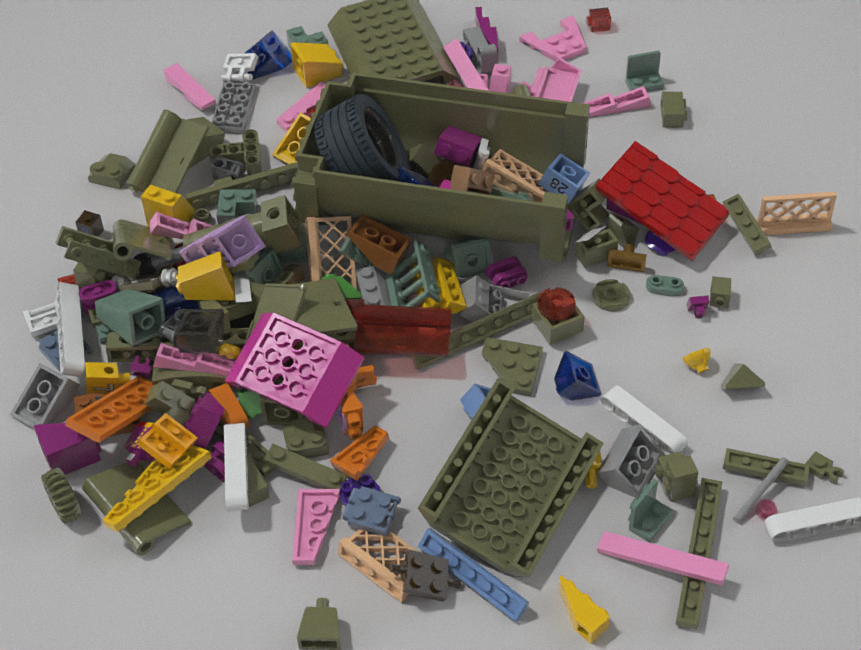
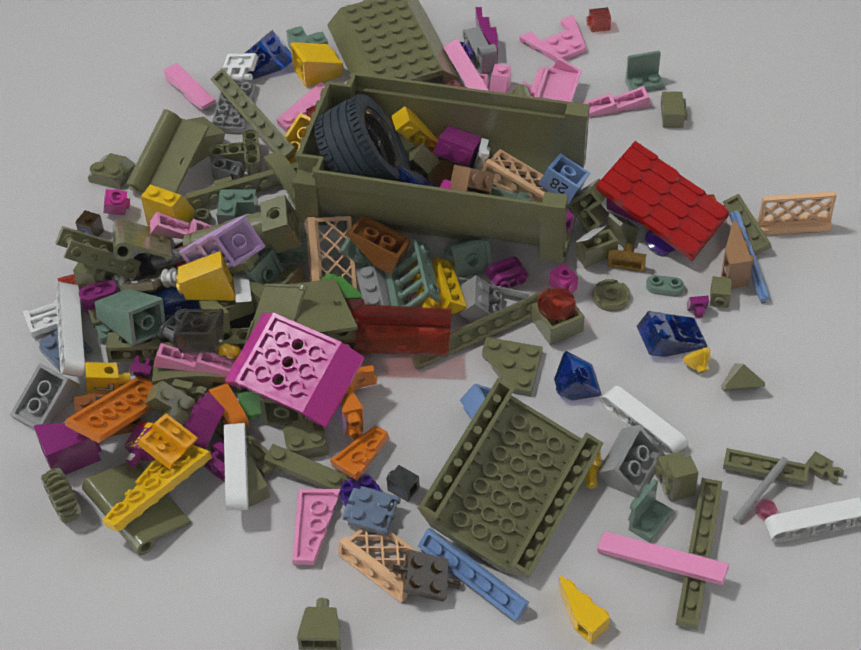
(116, 202): none -> dark pink brick
(252, 114): none -> olive plate
(283, 171): none -> olive slope
(402, 483): none -> pearl dark grey brick
(413, 129): none -> yellow slope
(563, 277): none -> dark pink brick
(670, 334): none -> clear blue slope
(737, 260): none -> medium nougat slope
(756, 276): none -> medium blue axle

